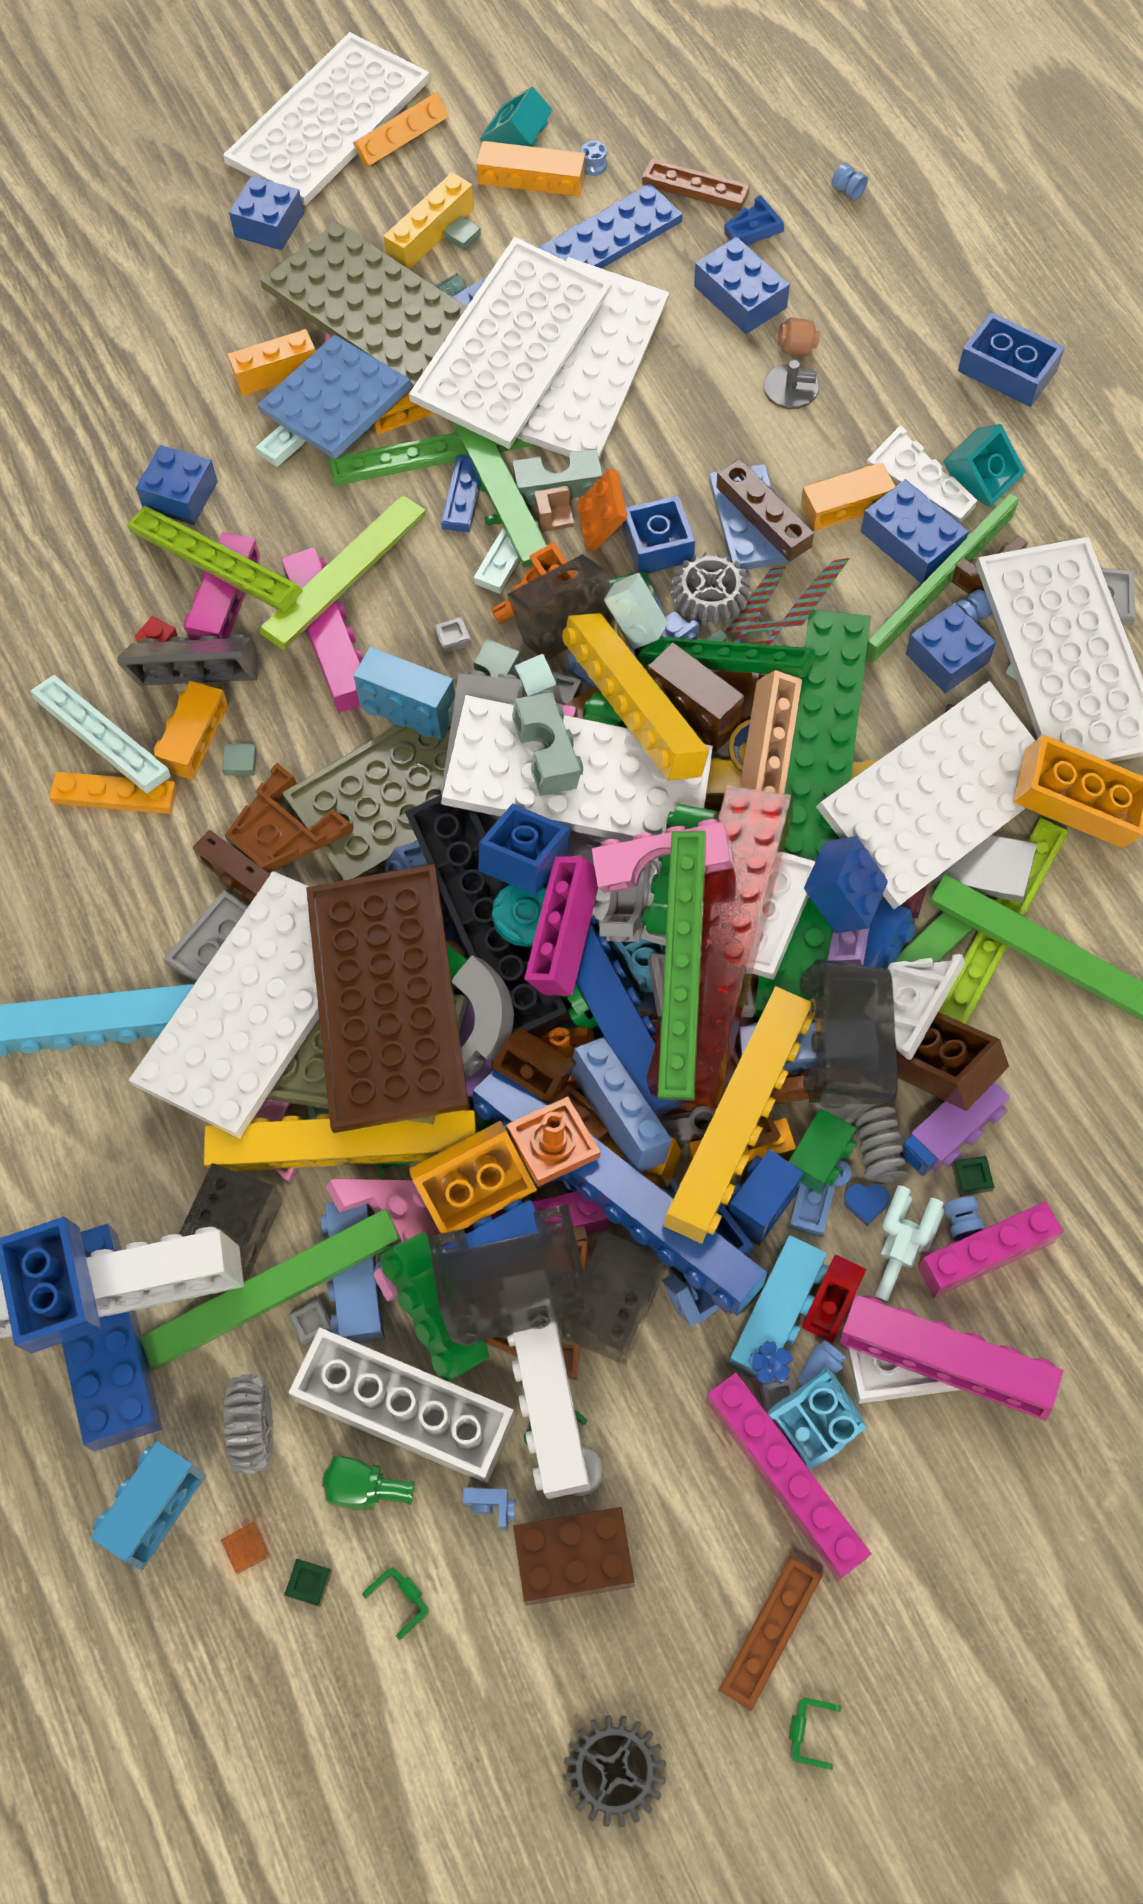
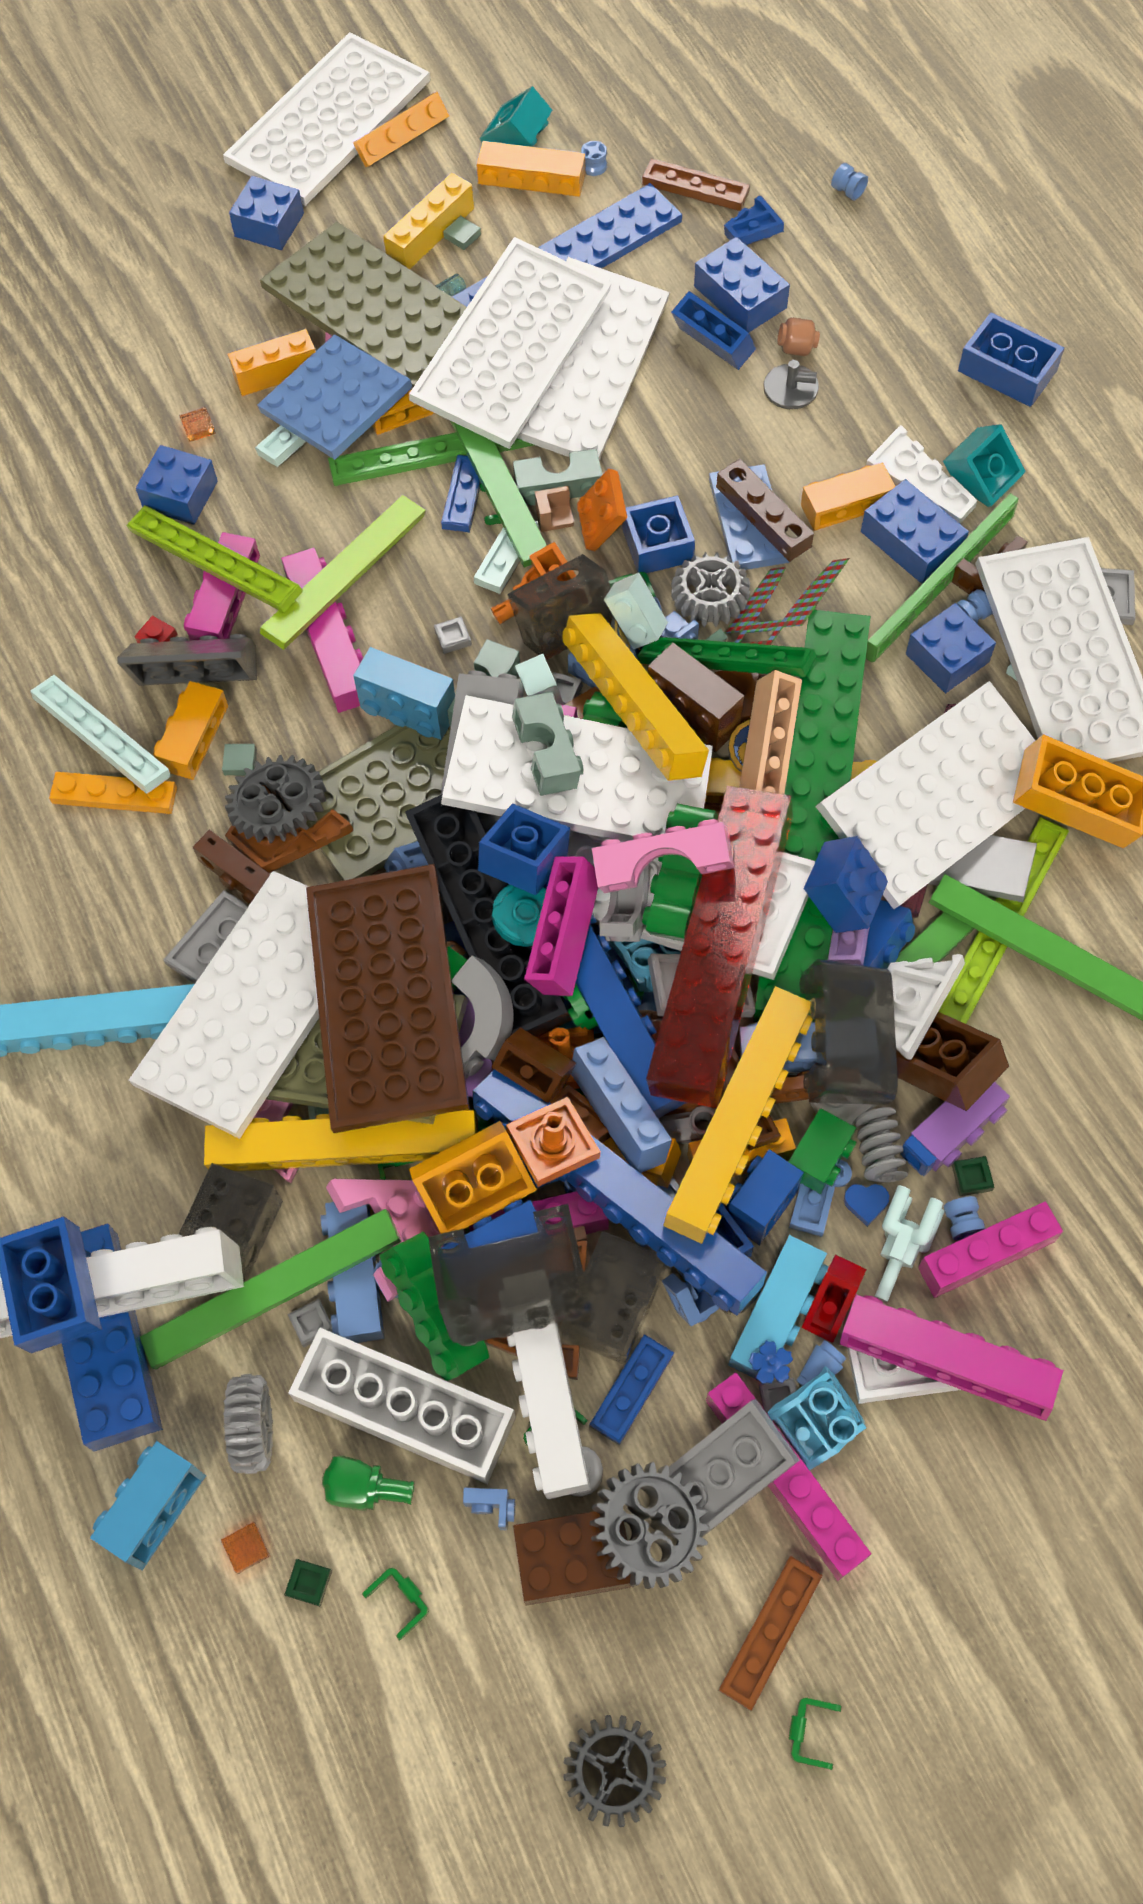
(197, 424): none -> clear orange tile
(261, 813): none -> dark grey gear
(631, 1389): none -> blue tile
(634, 1555): none -> gear
(682, 966): bright green tile -> none
(713, 330): none -> blue brick
(733, 1464): none -> light grey plate

